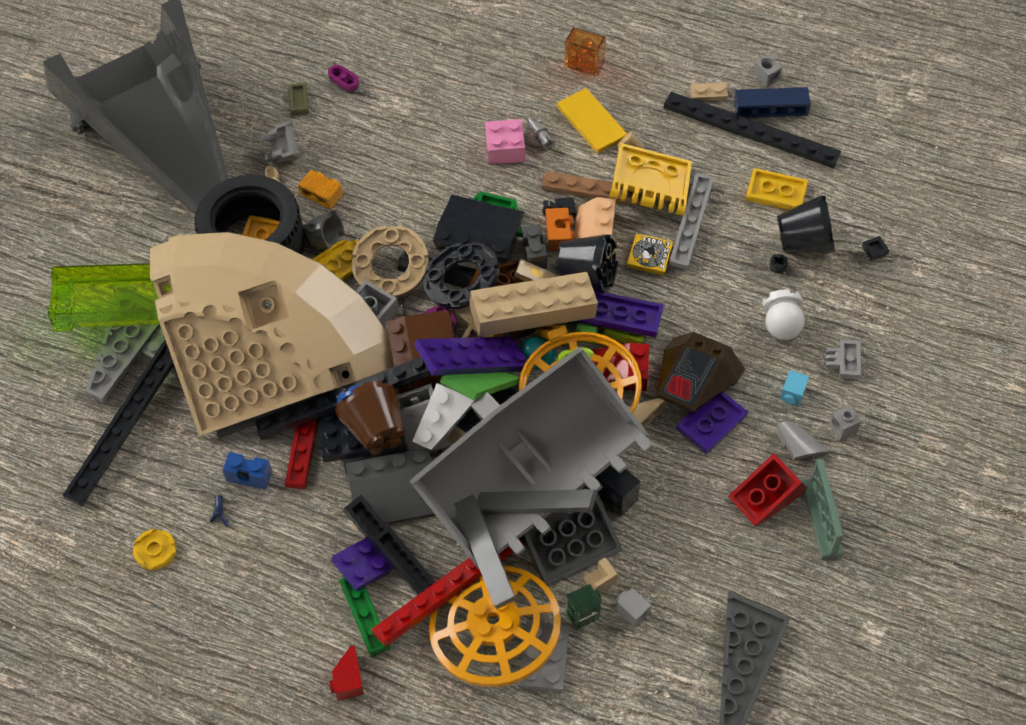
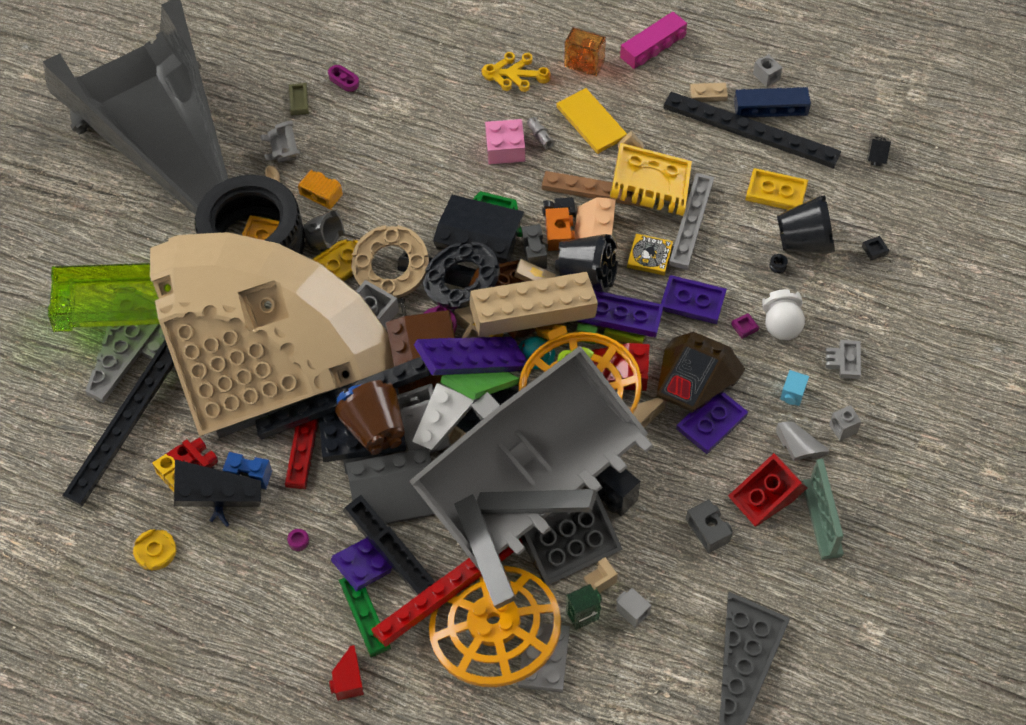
(185, 452): none -> red hips
(212, 488): none -> black wedge
(298, 539): none -> magenta tile
(494, 72): none -> yellow plant
(653, 40): none -> dark pink brick
(693, 299): none -> dark purple plate
(710, 537): none -> dark grey brick
(745, 325): none -> magenta tile
(878, 150): none -> black slope

